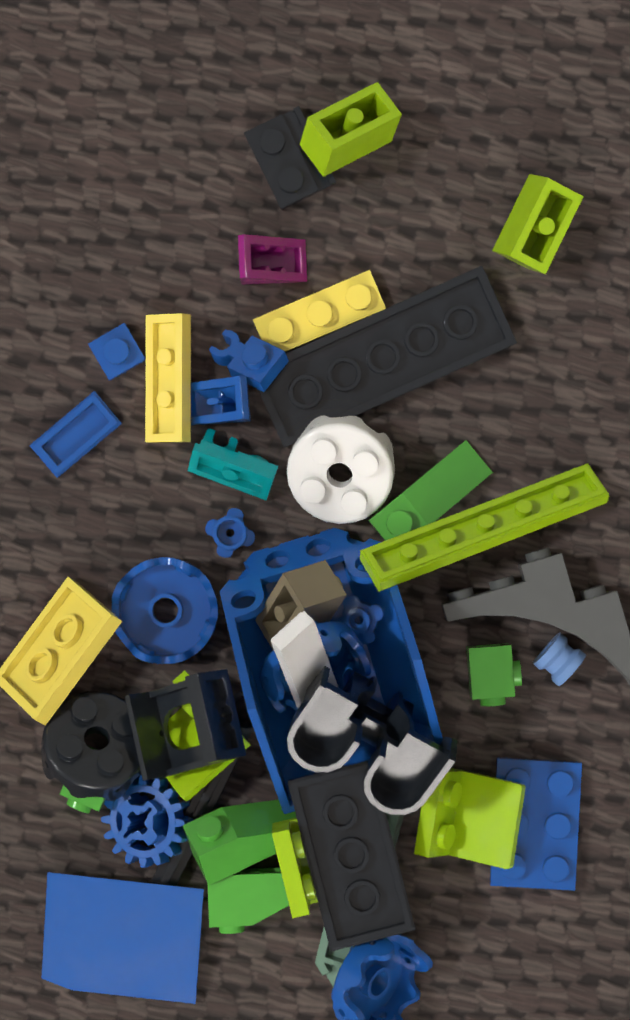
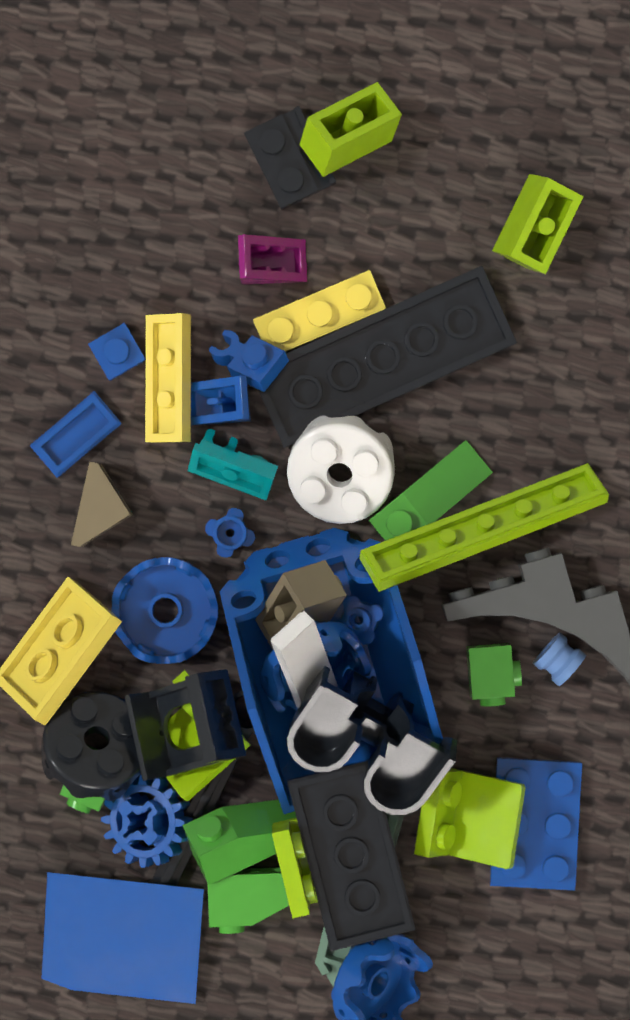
(99, 507): none -> dark tan slope

